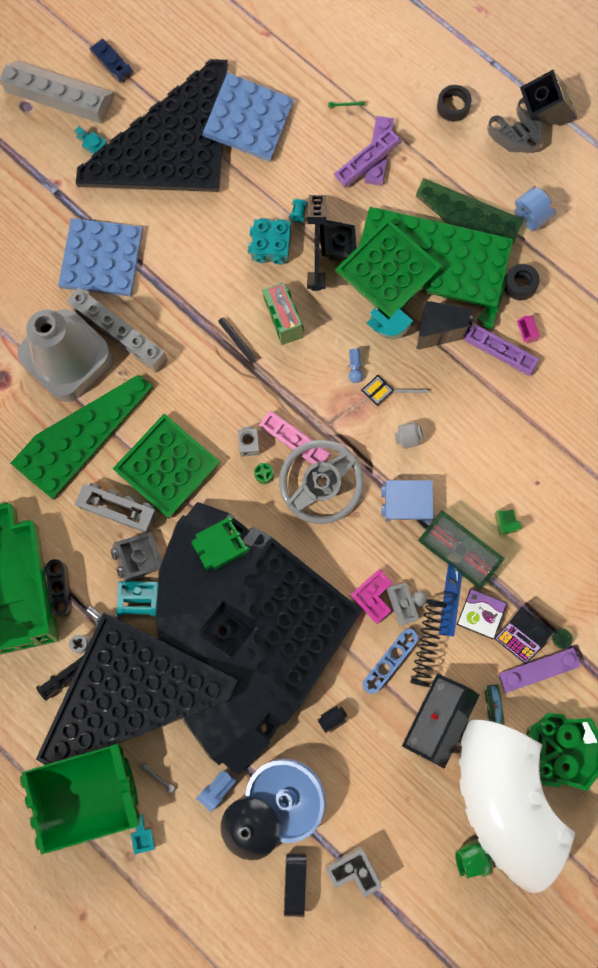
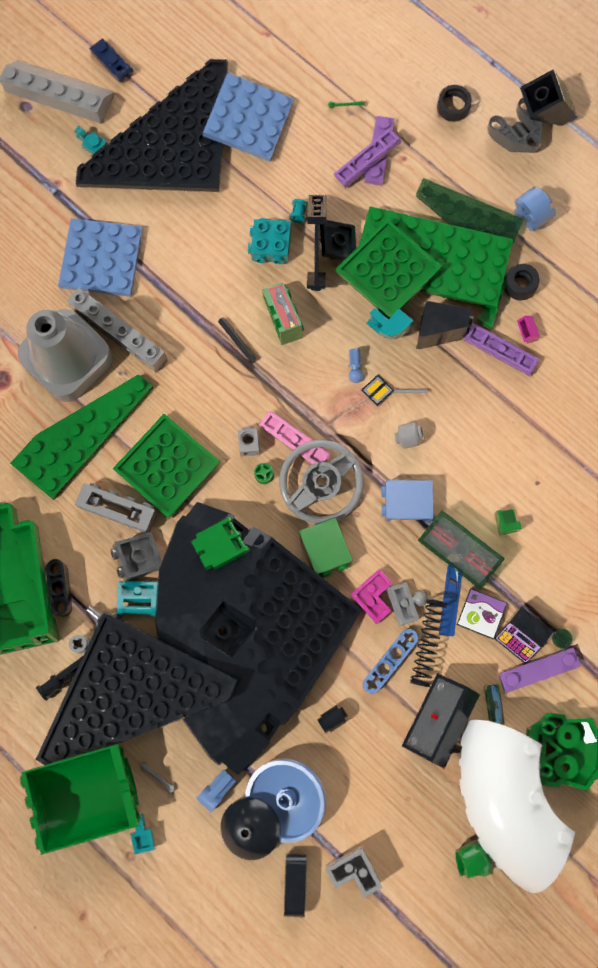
(326, 547): none -> green panel

